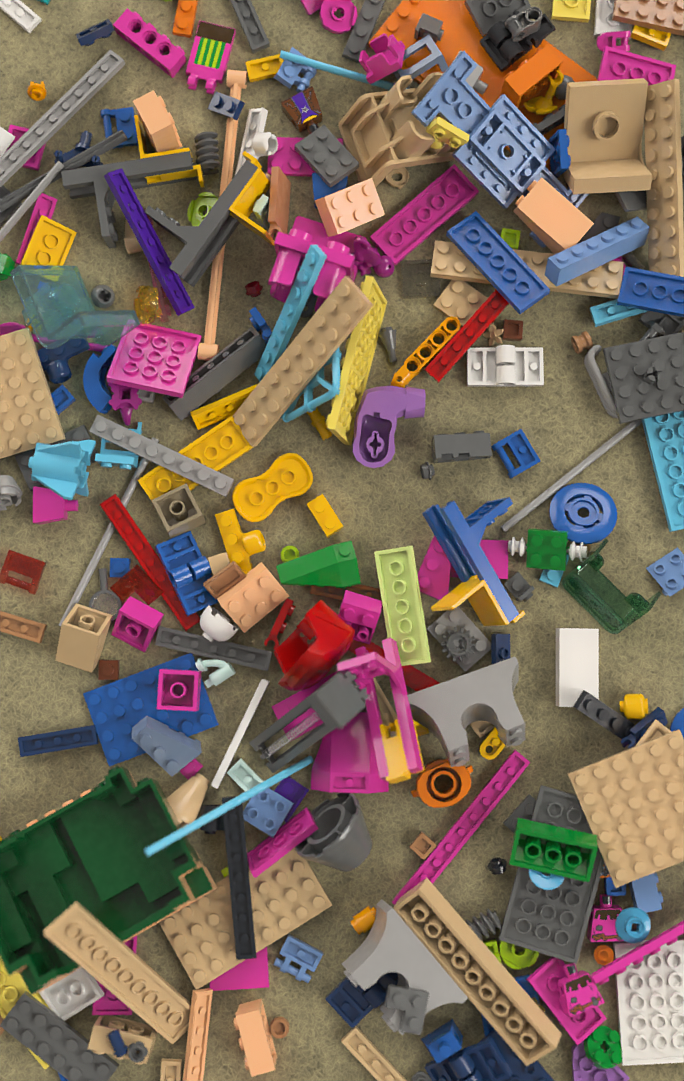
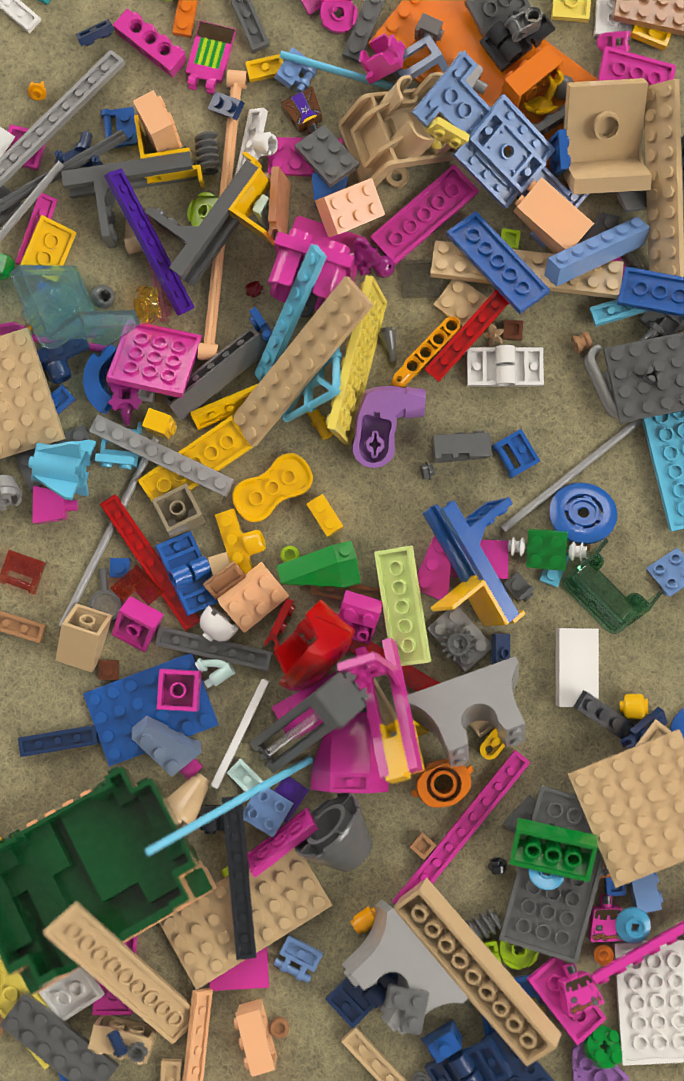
(159, 424): none -> yellow brick

